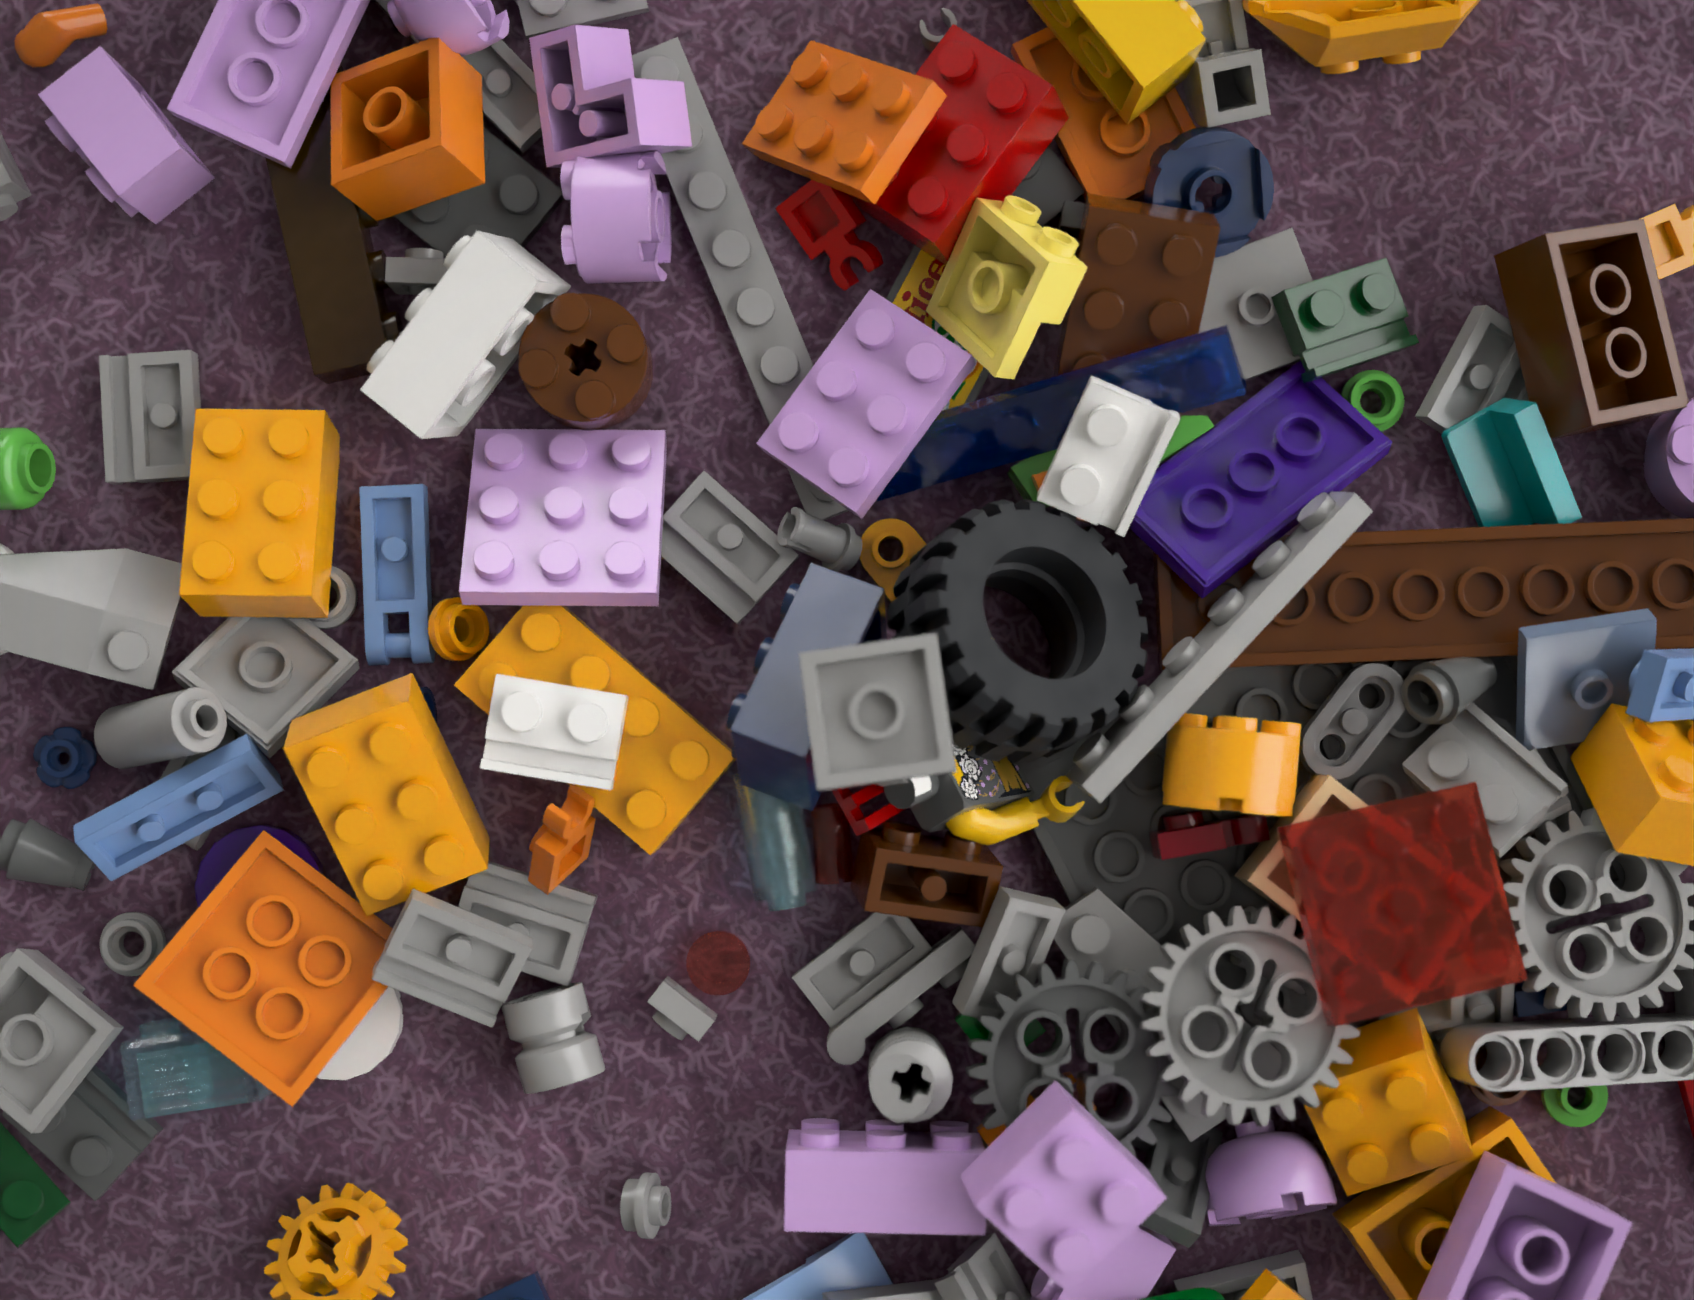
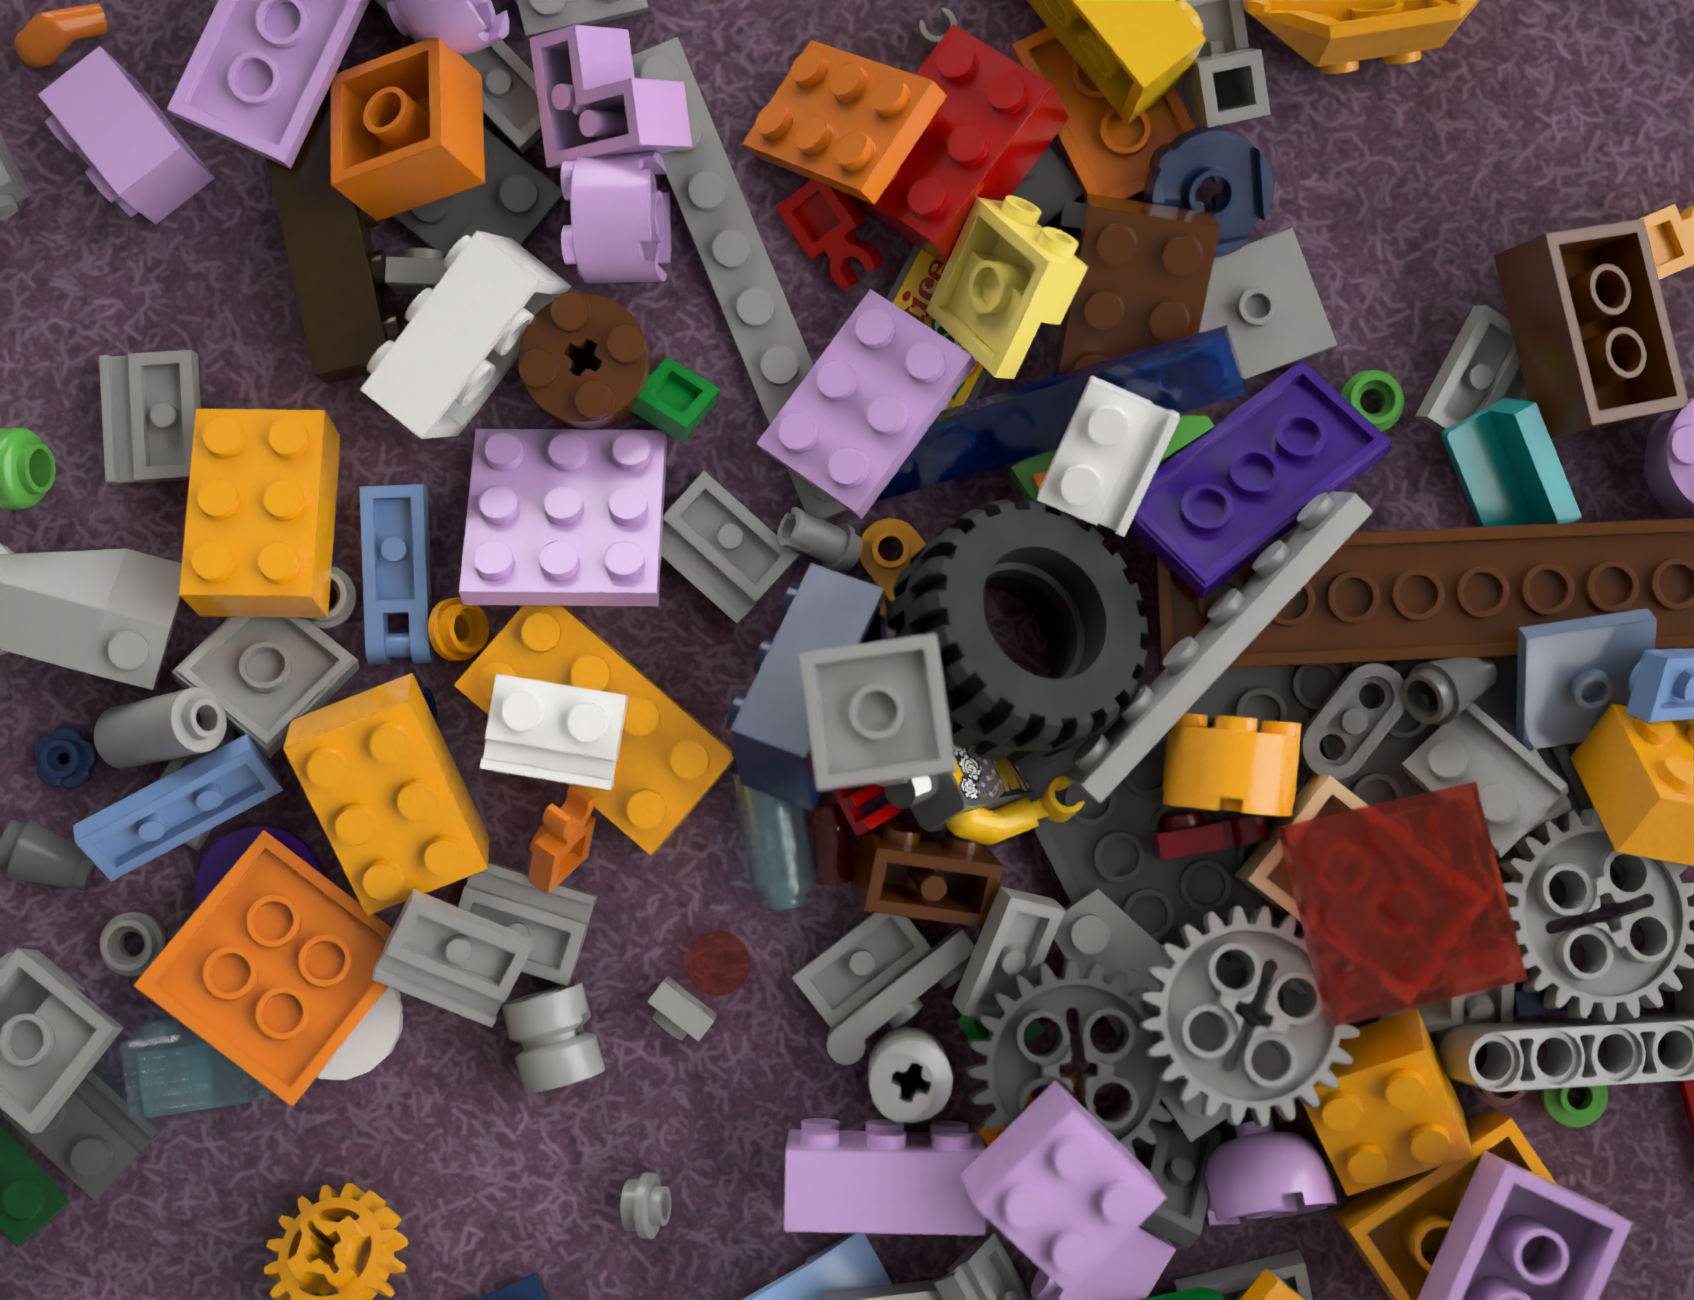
(675, 399): none -> green plate
(1344, 319): plate -> none

